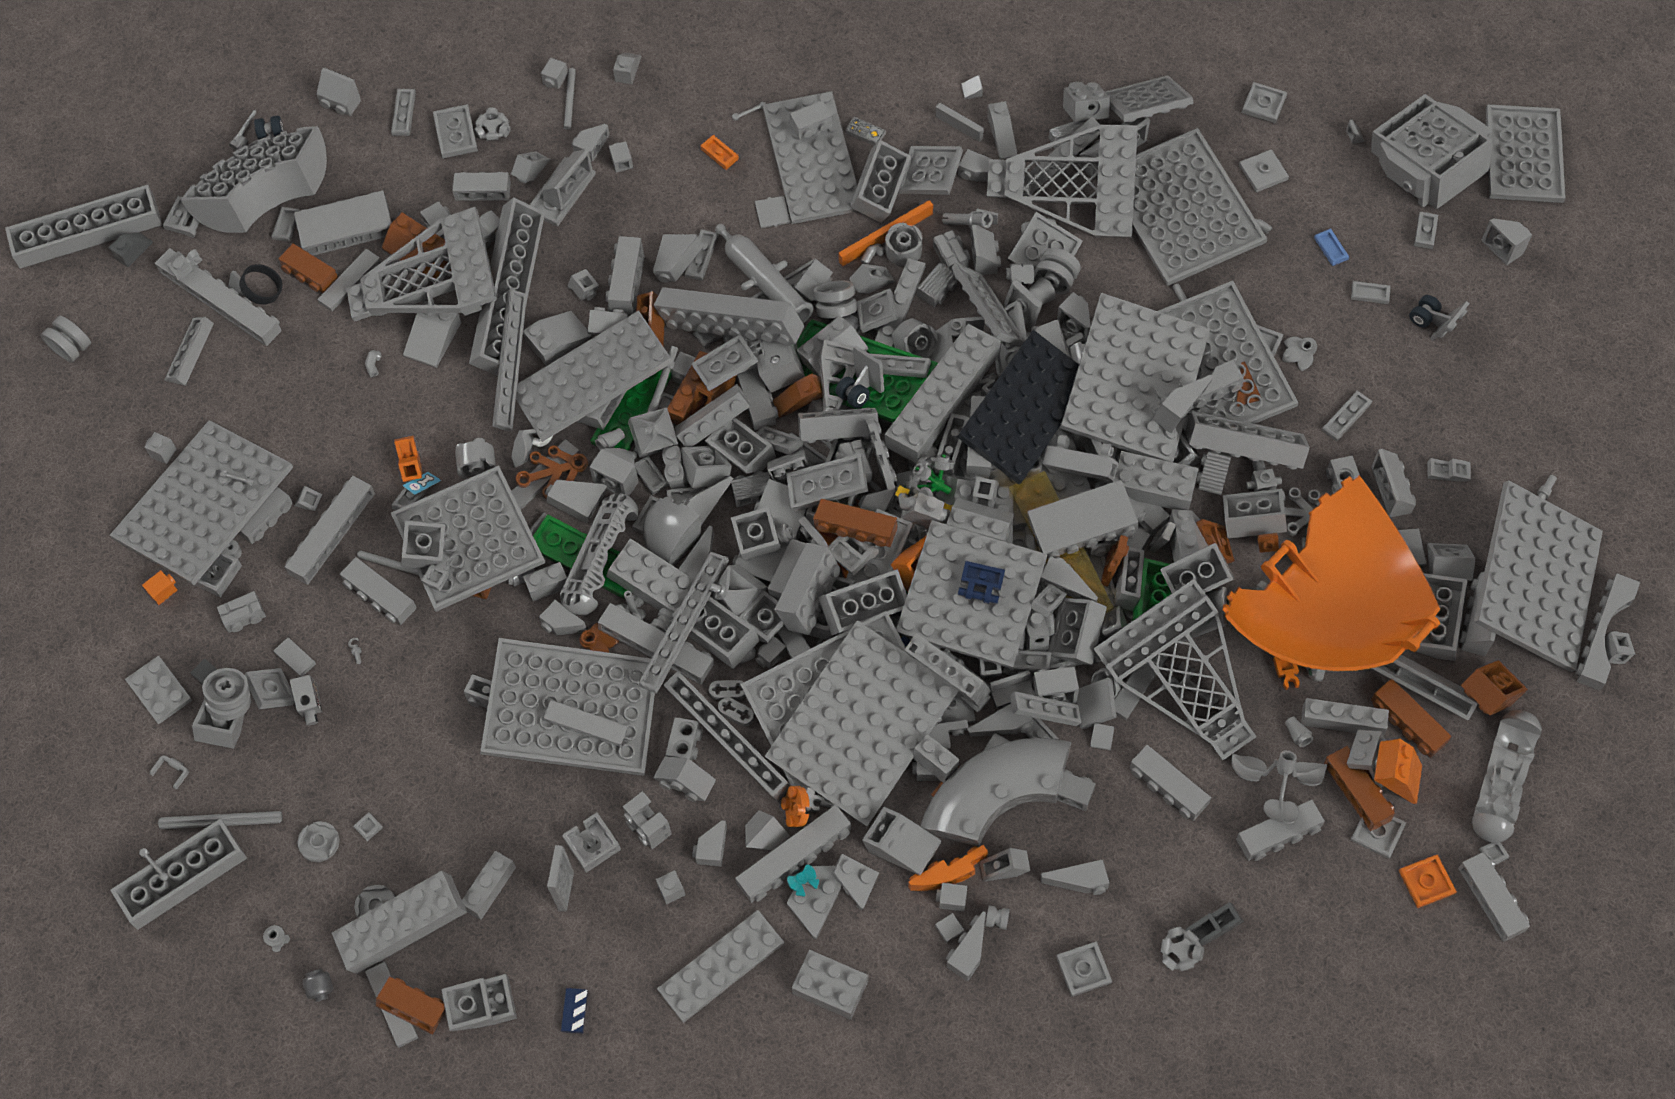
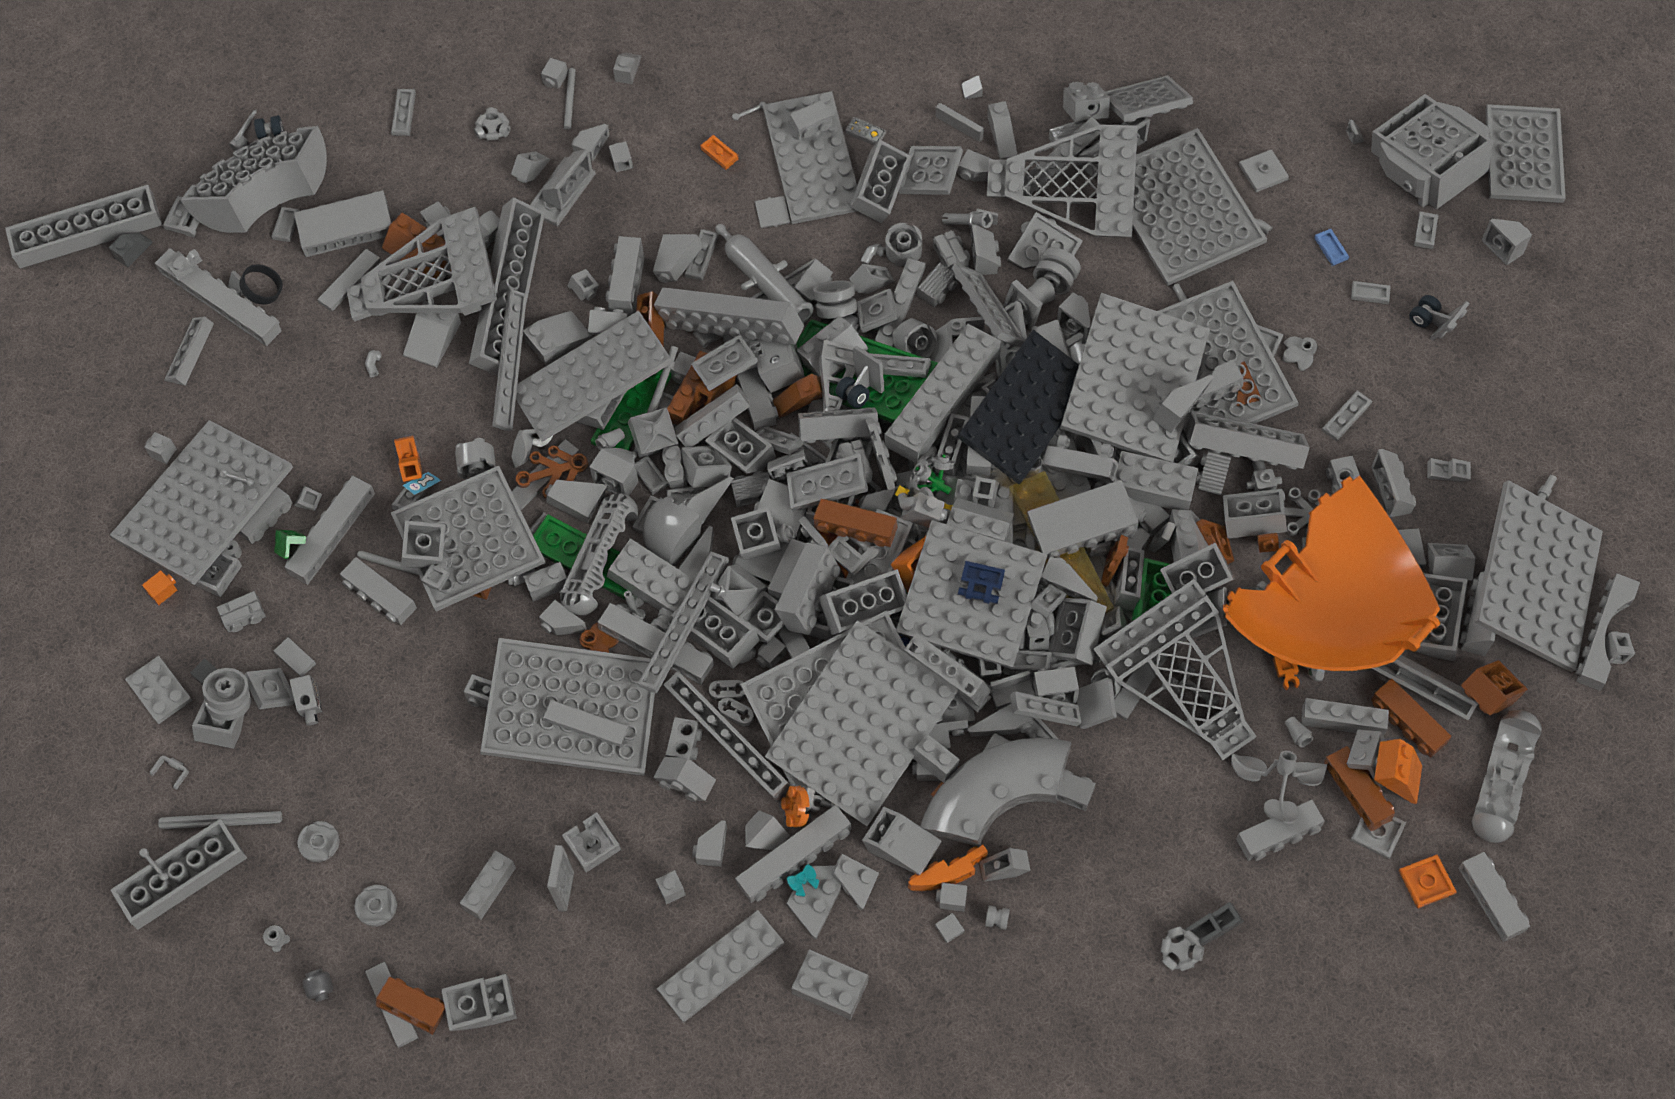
(65, 339): light grey wheel -> none
(283, 540): none -> green panel
(307, 268): dark orange brick -> none
(337, 92): light grey slope -> none
(355, 650): light grey hand -> none
(368, 826): light grey tile -> none
(399, 922): light grey brick -> none
(455, 131): light grey plate -> none
(481, 186): light grey brick -> none
(574, 1010): dark blue tile -> none
(651, 831): light grey piece -> none
(878, 237): orange tile -> none
(968, 954): light grey slope -> none
(1022, 273): light grey brick -> none
(1081, 878): light grey slope -> none
(1084, 969): light grey plate -> none
(1102, 736): light grey slope -> none
(1170, 783): light grey brick -> none
(1264, 102): light grey plate -> none
(1495, 852): light grey tile -> none

